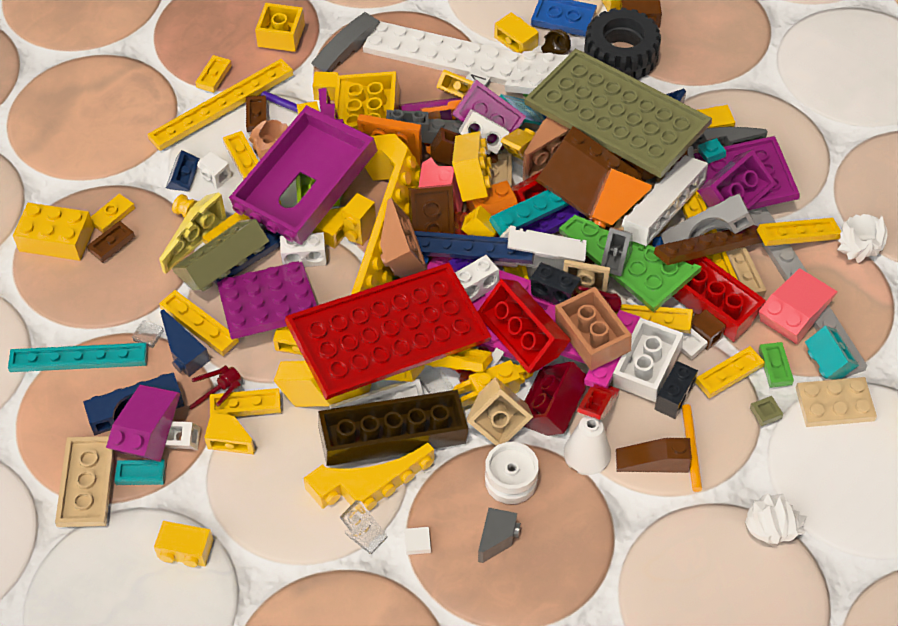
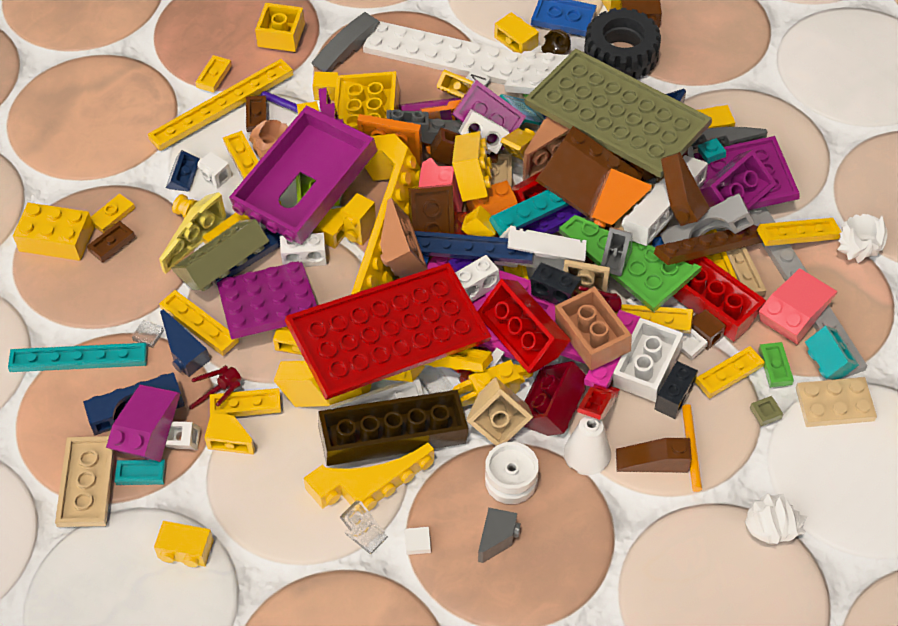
(683, 192): none -> reddish brown slope

